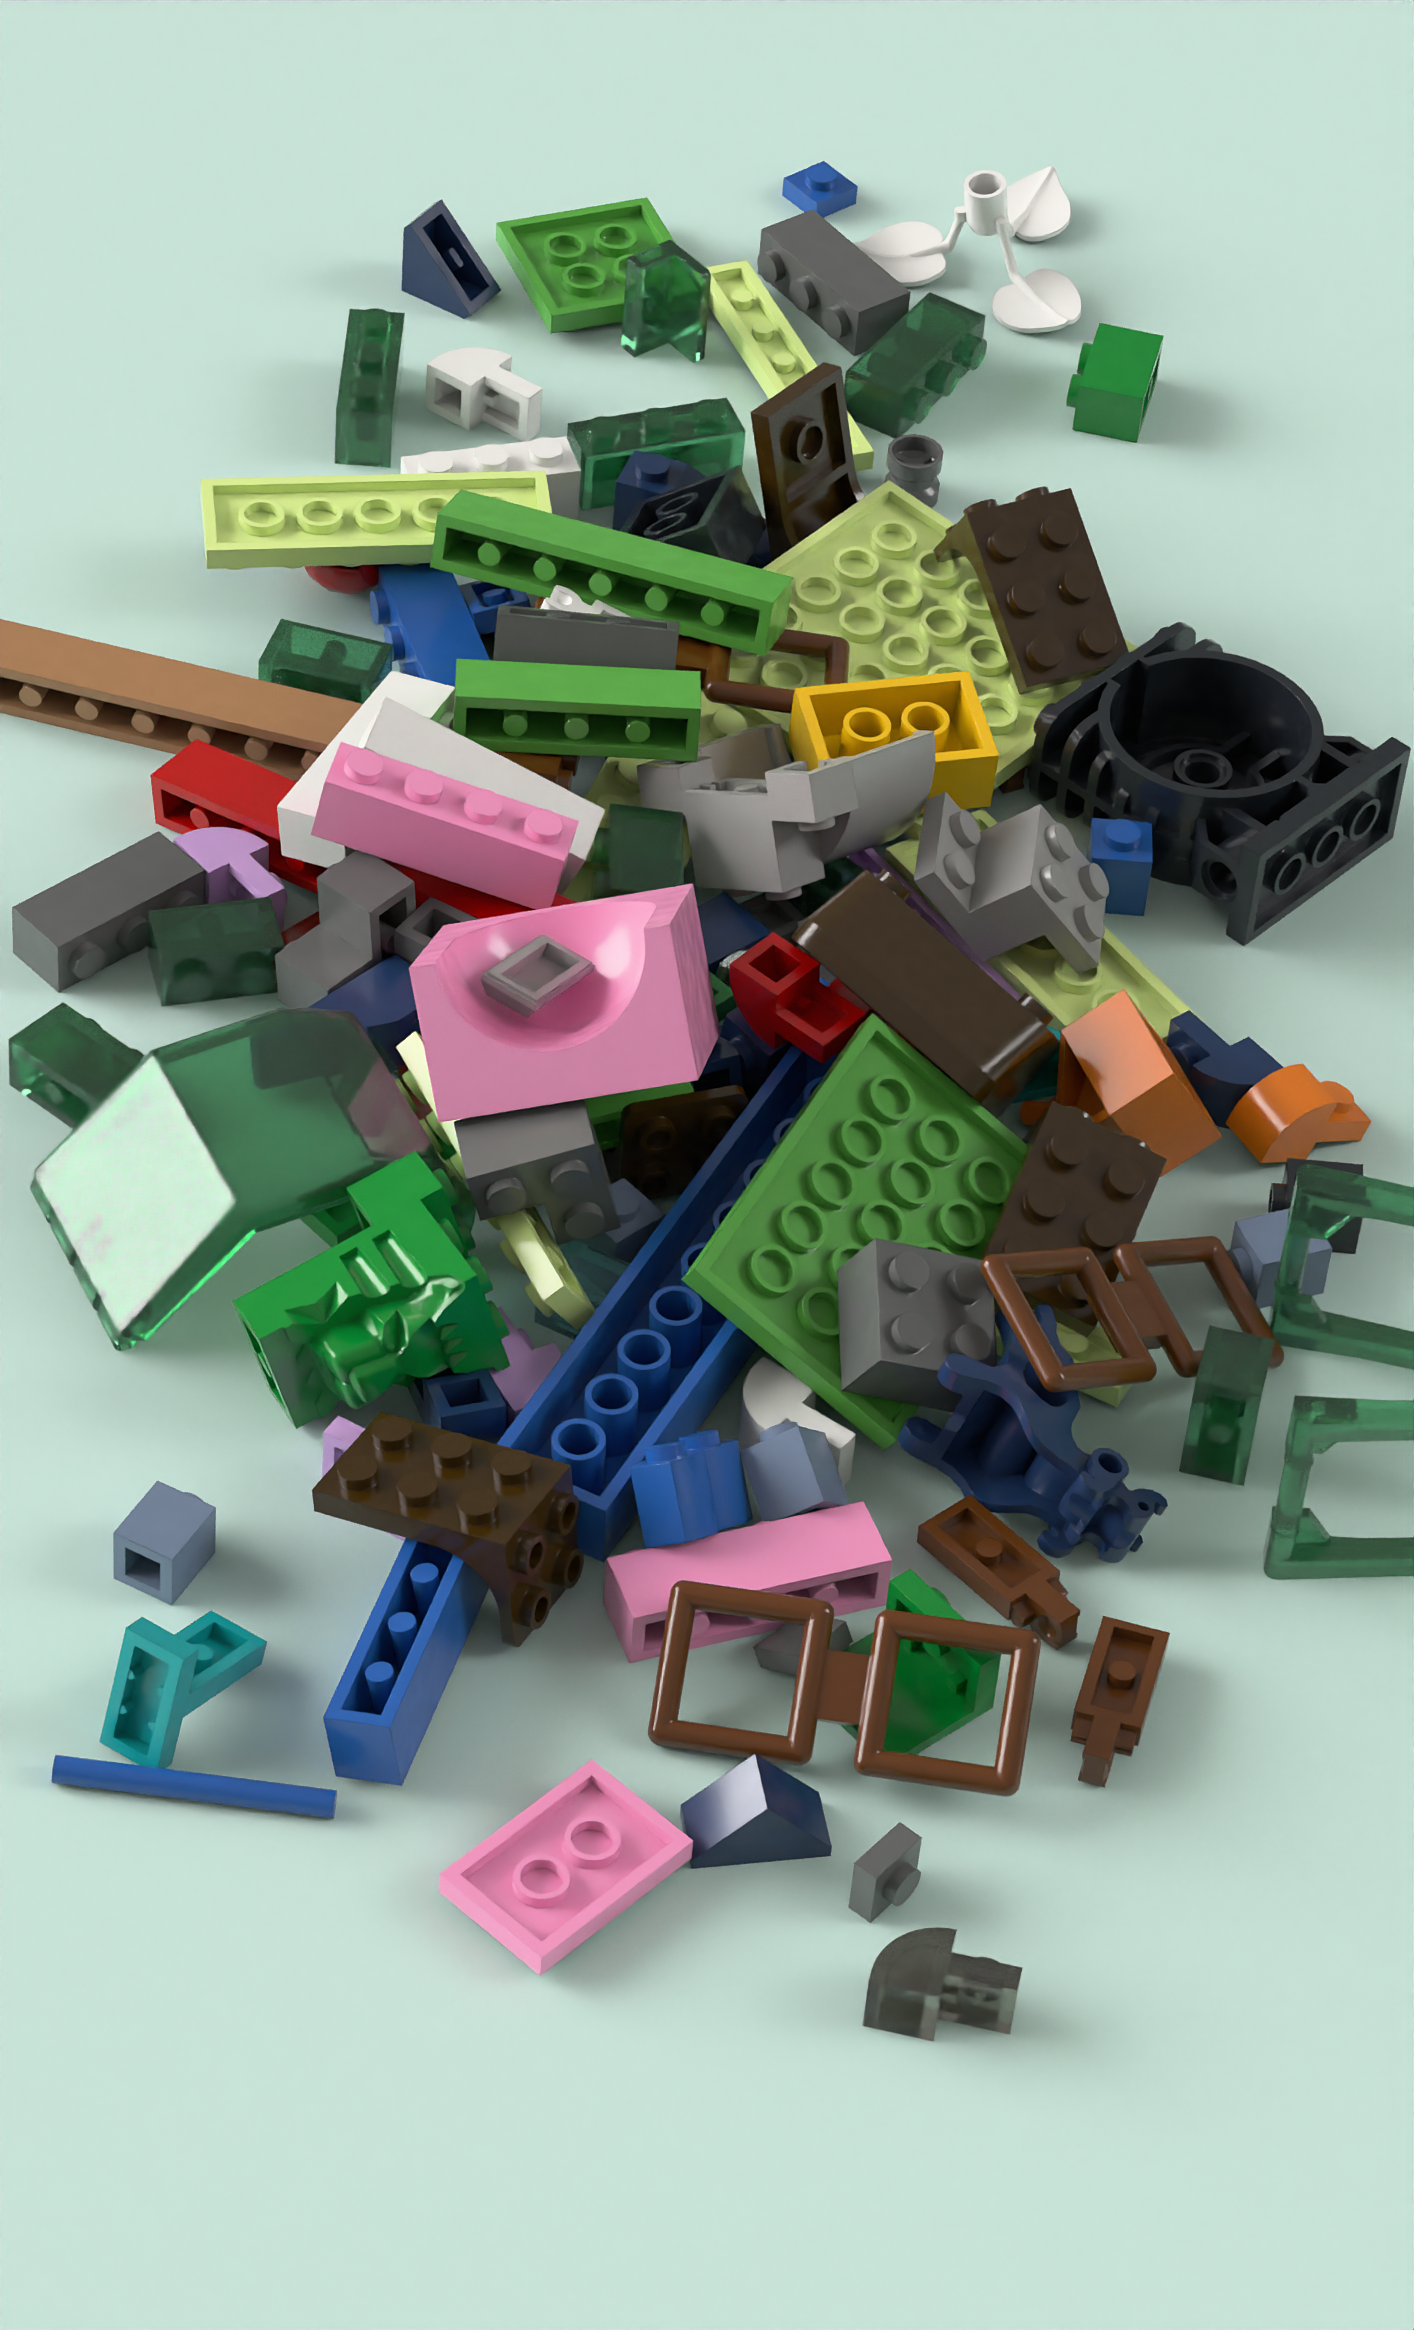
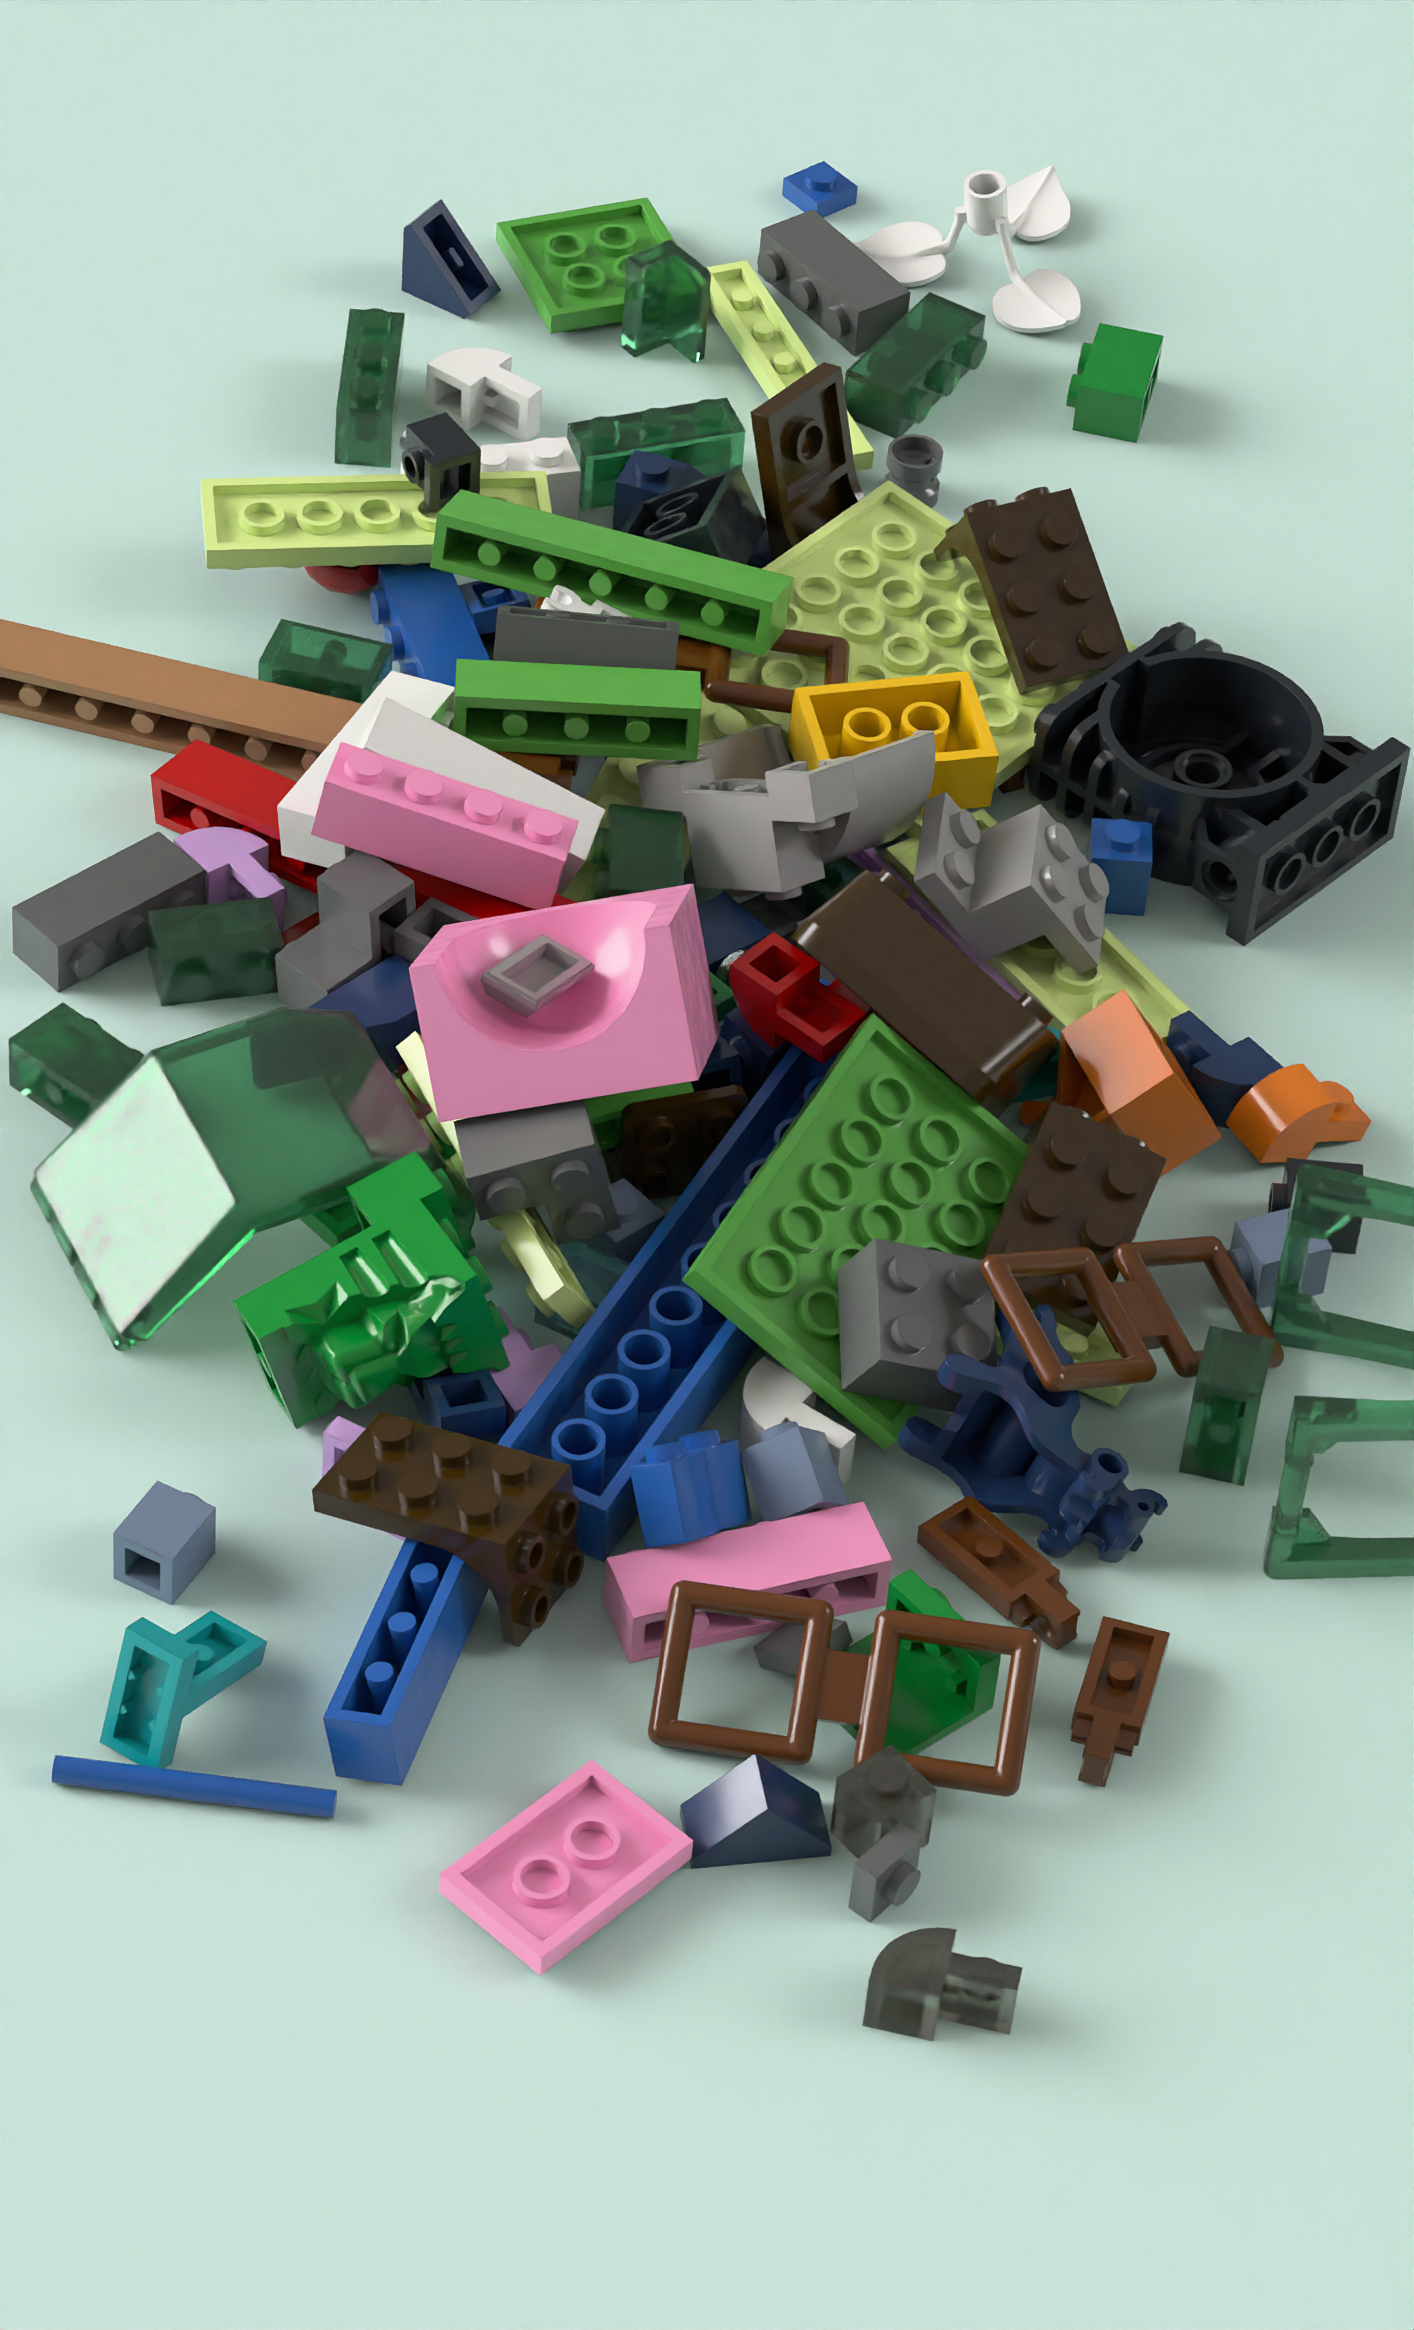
(440, 459): none -> black brick
(878, 1797): none -> clear smoke brick

